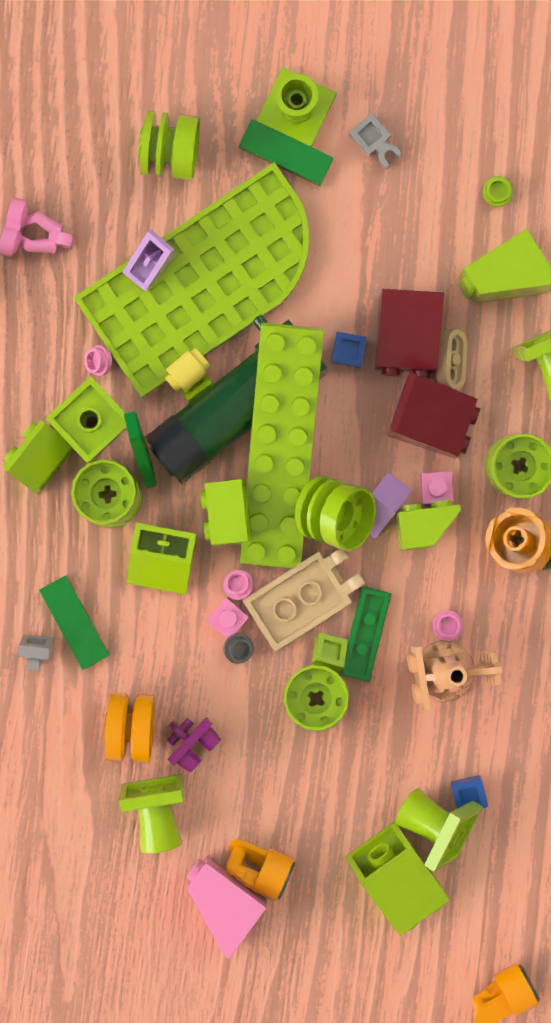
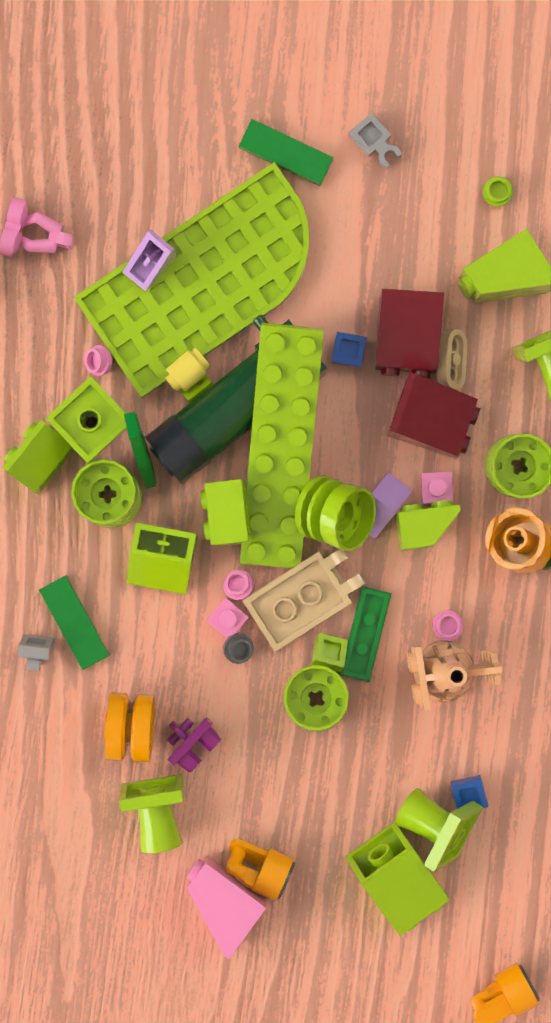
(169, 145): lime wheel -> none
(297, 121): lime plant -> none

